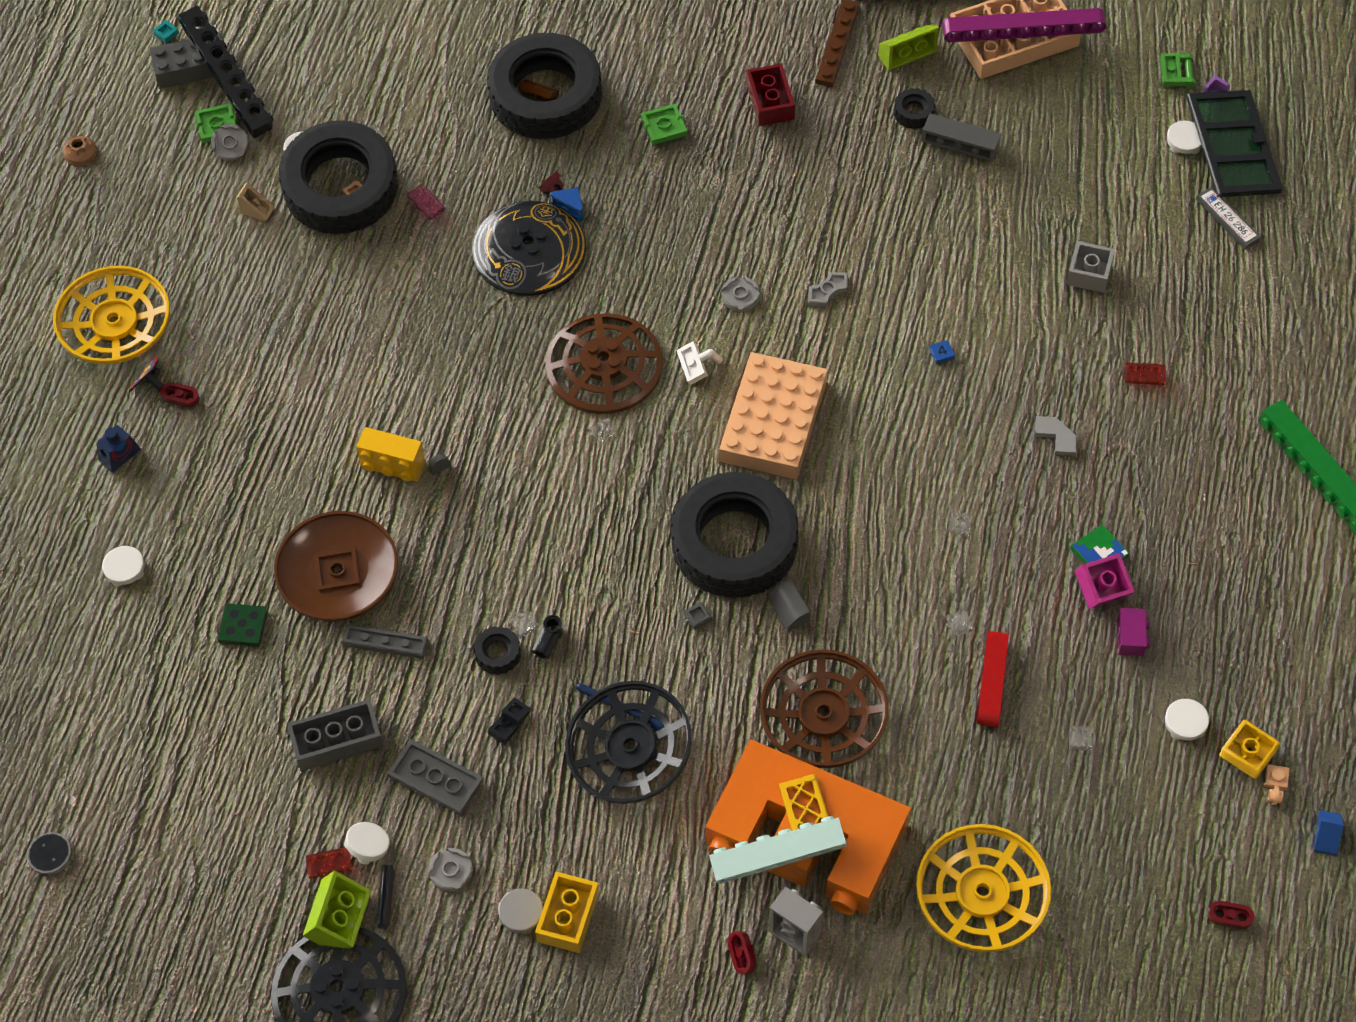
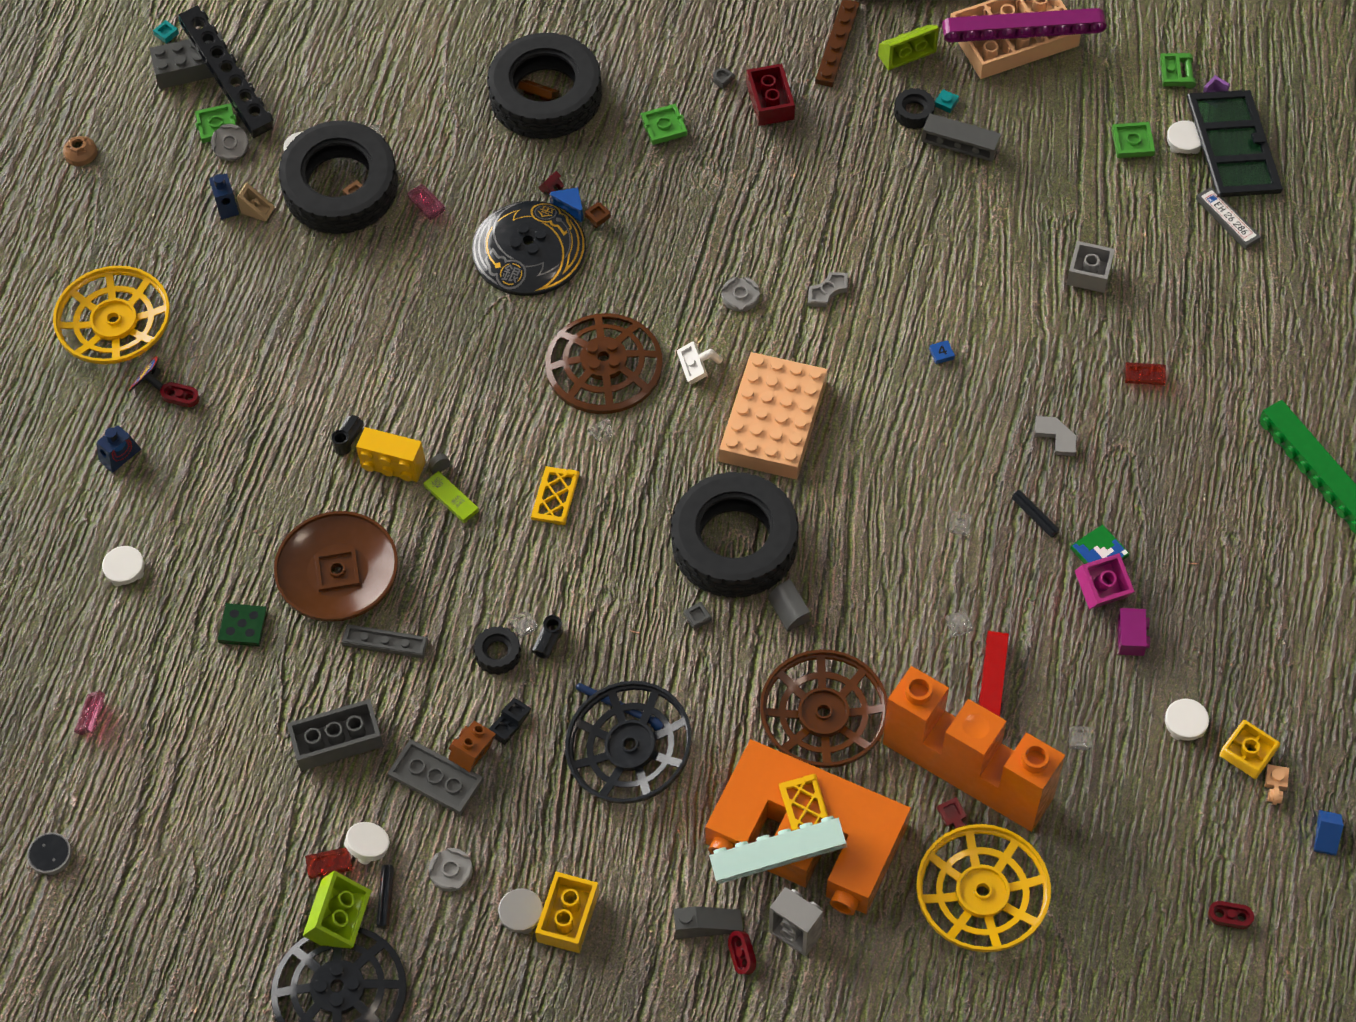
(89, 713): none -> clear pink plate
(222, 189): none -> dark blue torso
(346, 435): none -> black piece
(451, 497): none -> lime tile
(471, 745): none -> dark orange brick
(549, 516): none -> yellow window
(597, 214): none -> reddish brown tile
(706, 921): none -> dark grey slope
(723, 77): none -> dark grey tile
(946, 101): none -> teal plate
(952, 813): none -> dark red plate
(970, 750): none -> orange brick
(1035, 513): none -> black axle
(1133, 140): none -> bright green plate

